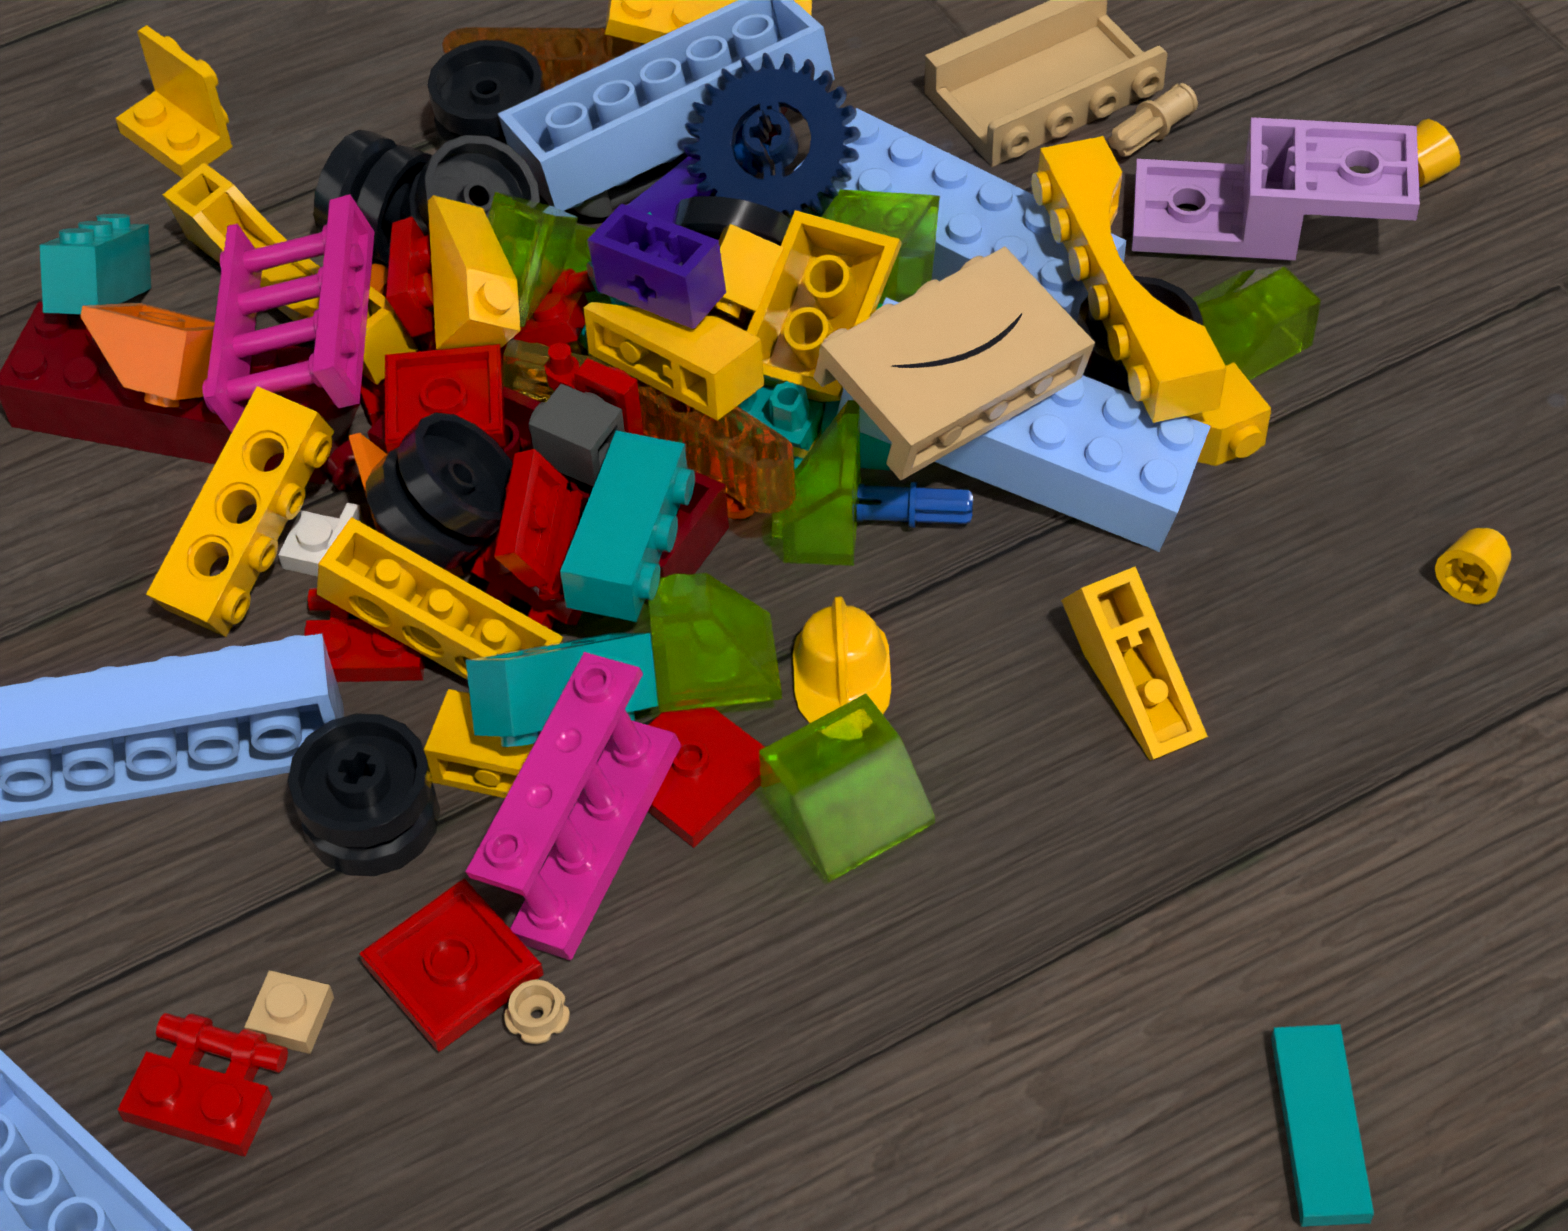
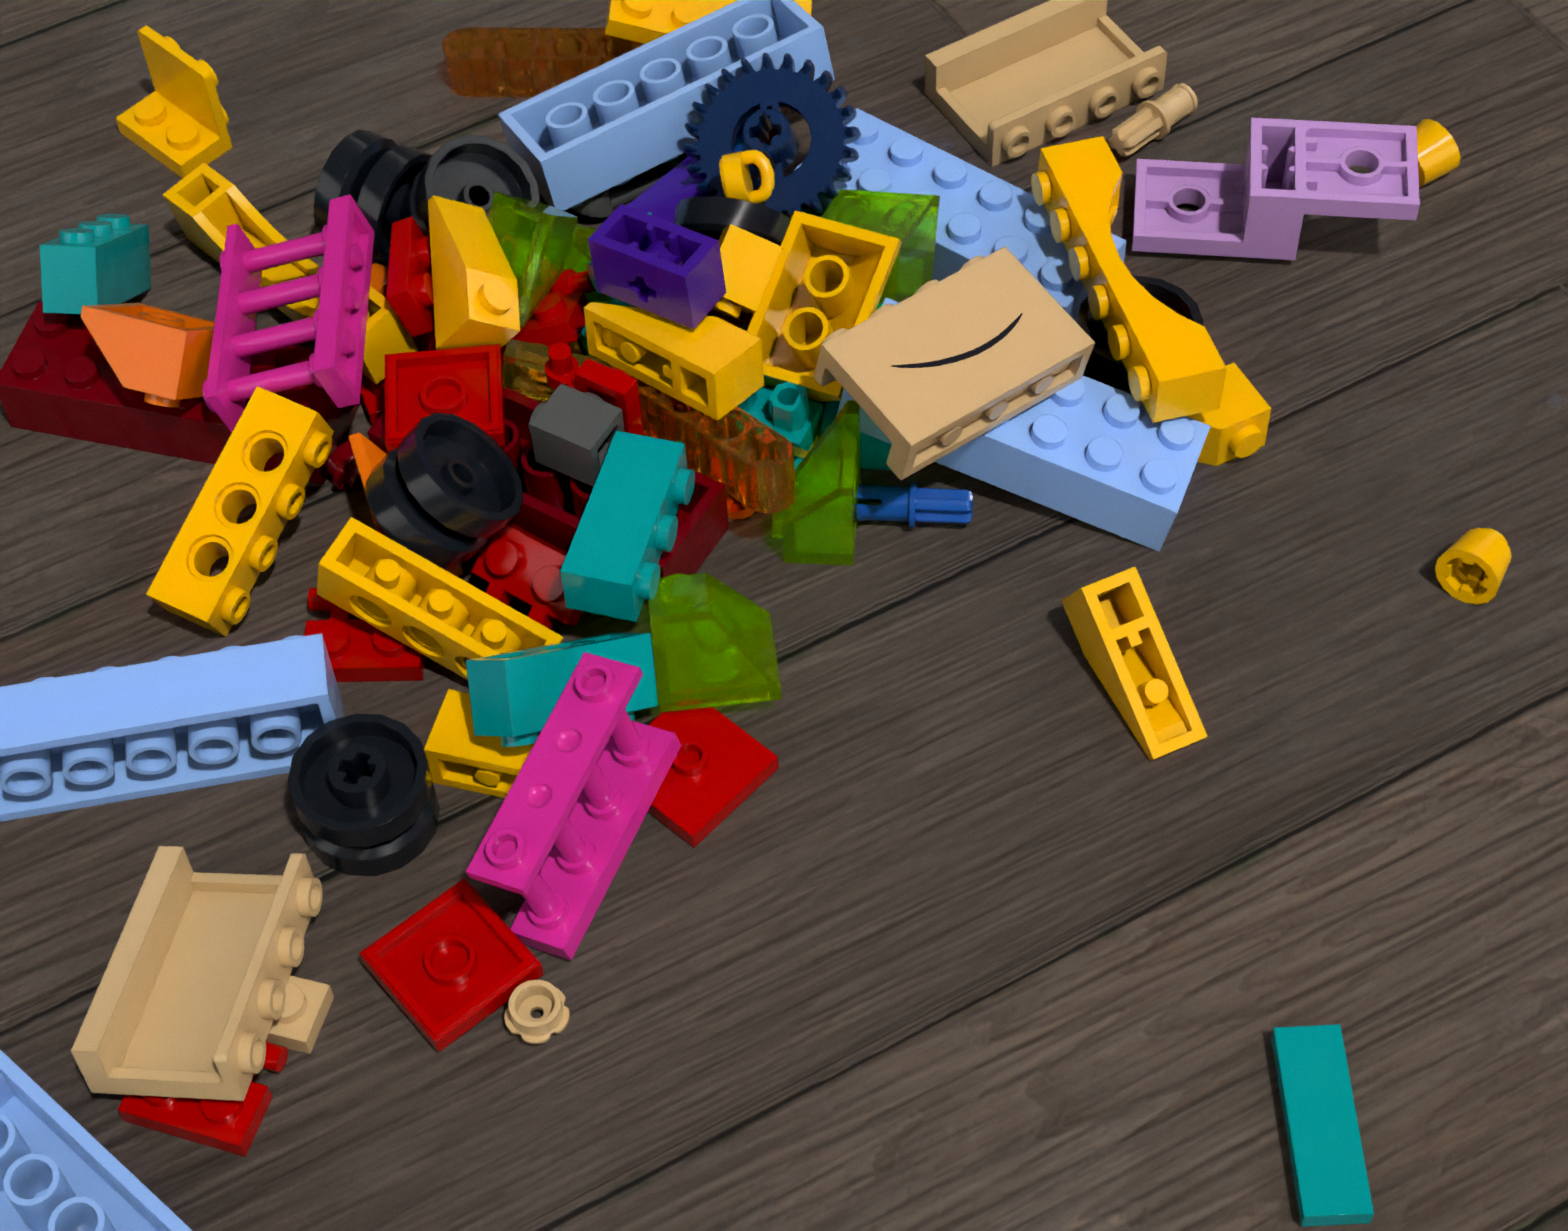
(196, 980): none -> tan panel
(312, 537): white bracket -> none
(477, 84): black wheel -> none
(537, 523): red plate -> none
(737, 178): none -> yellow tile
(840, 659): yellow piece -> none
(845, 787): clear neon green slope -> none
(1259, 318): clear neon green slope -> none

